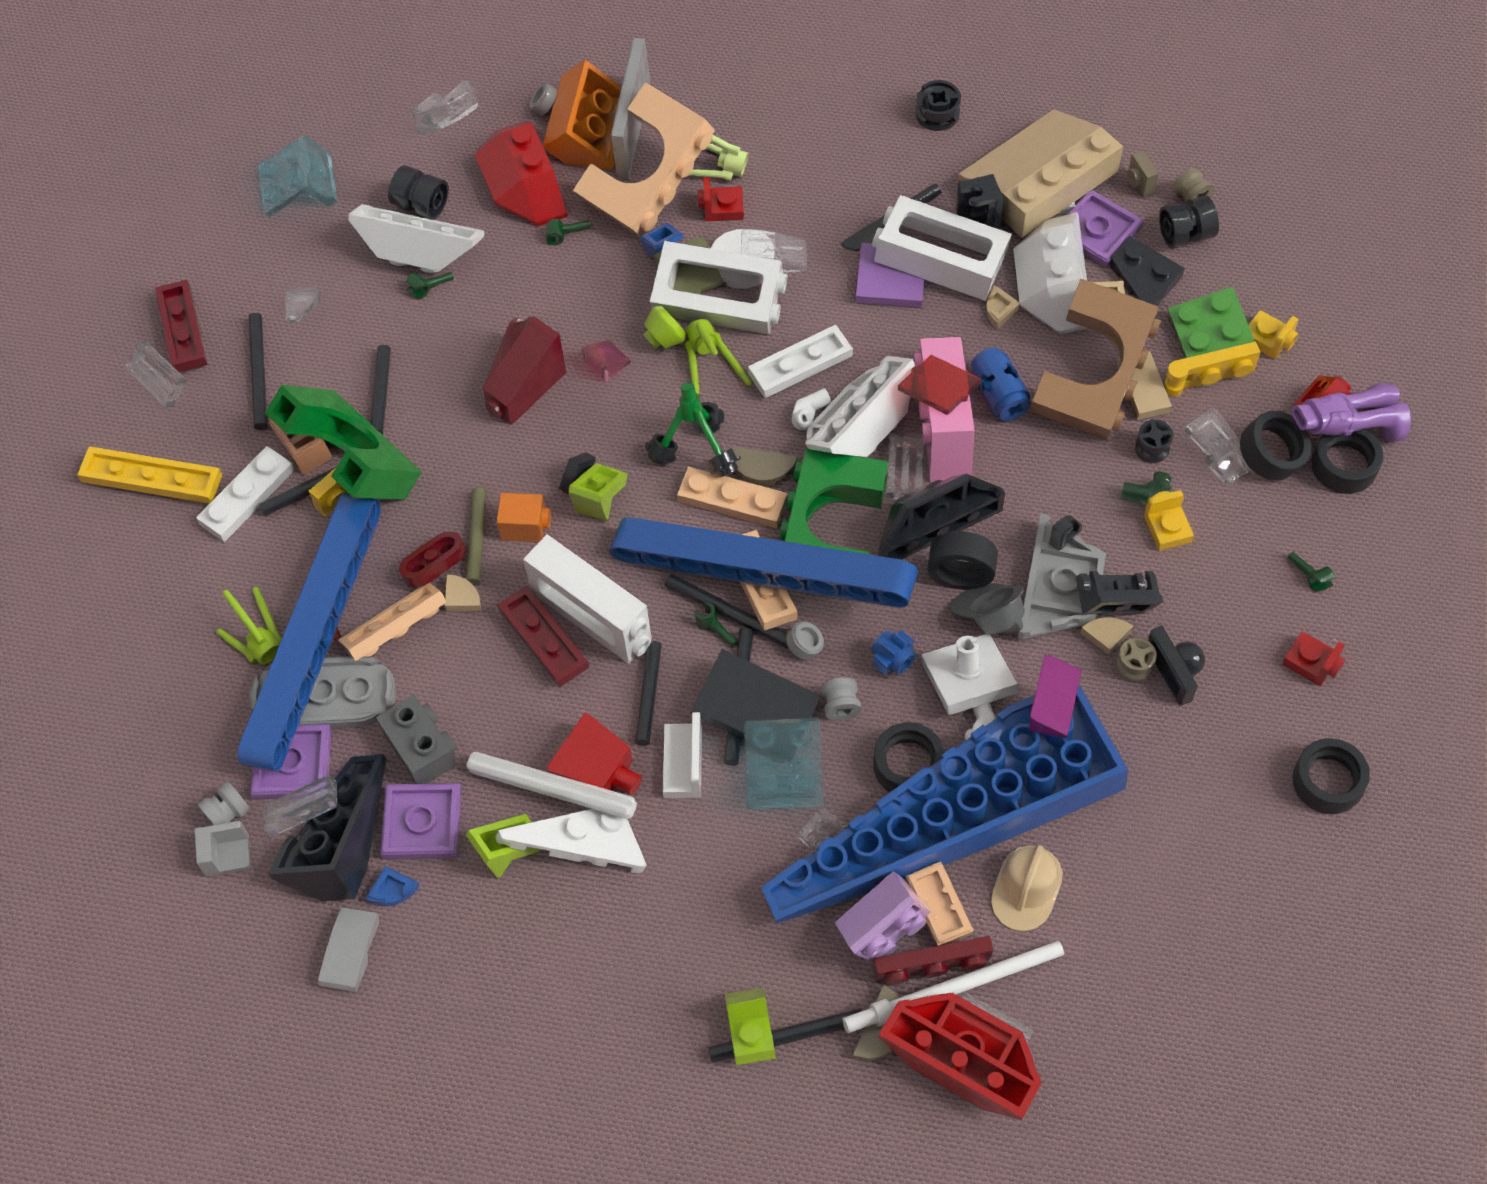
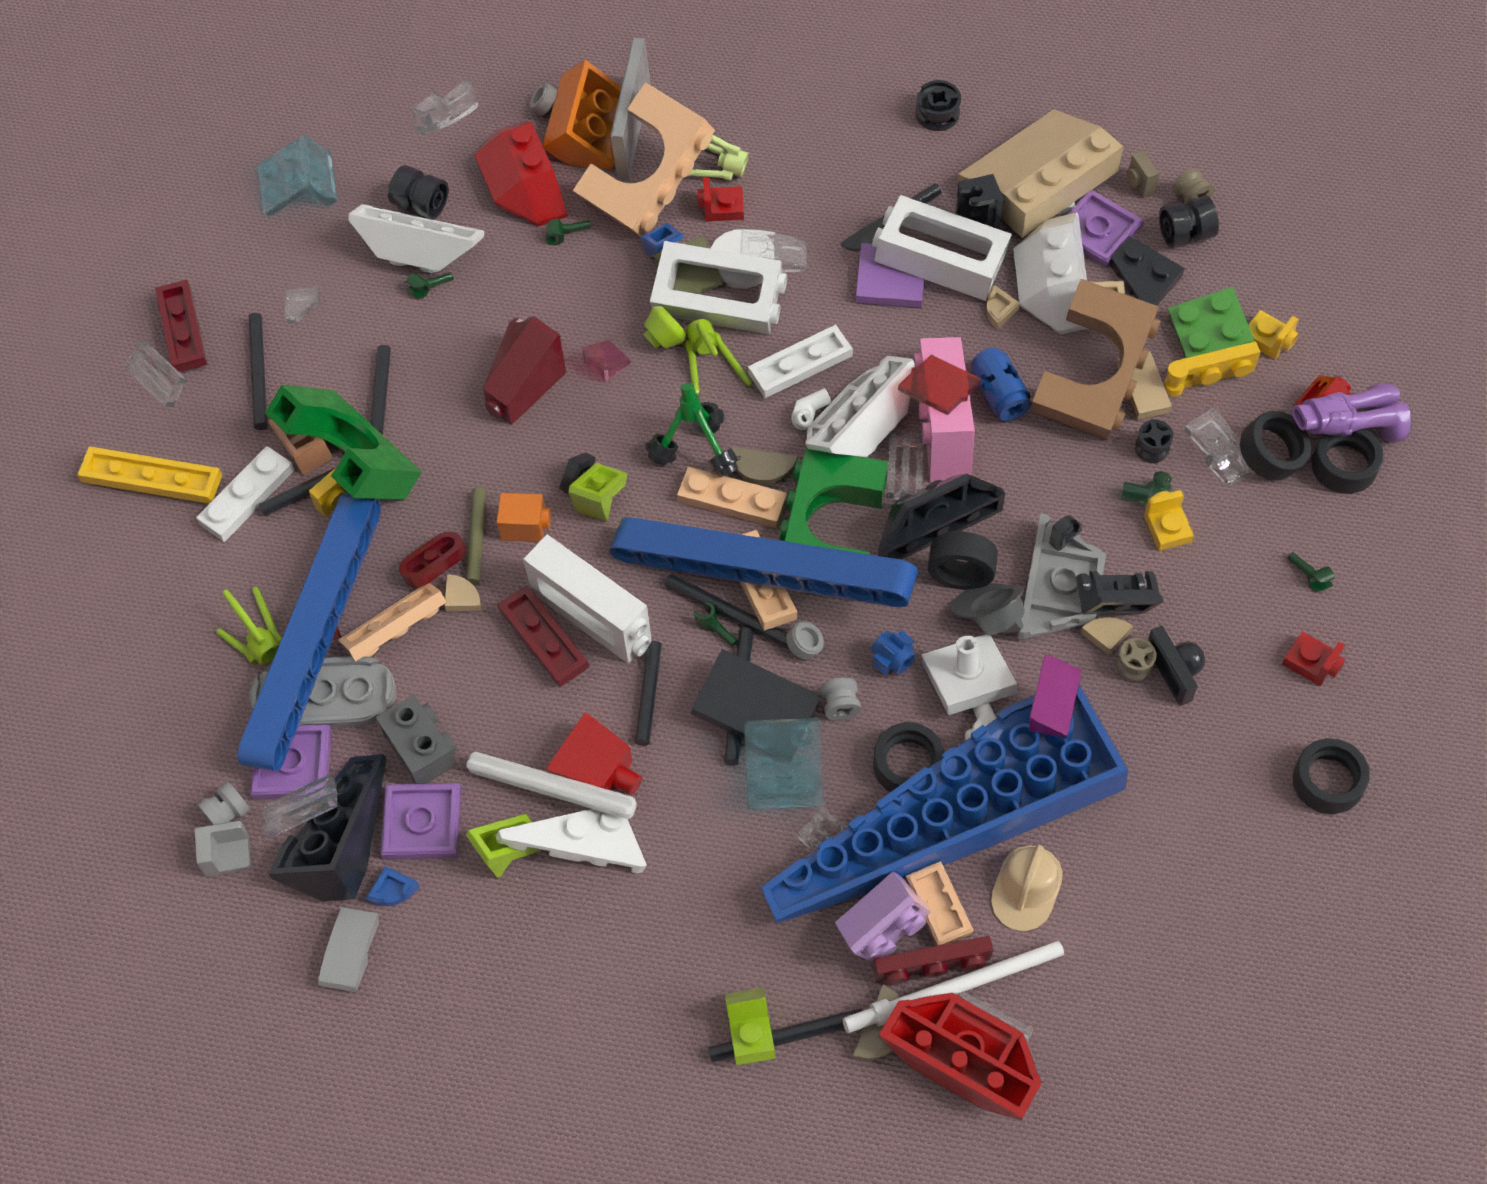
(682, 759): white panel -> none

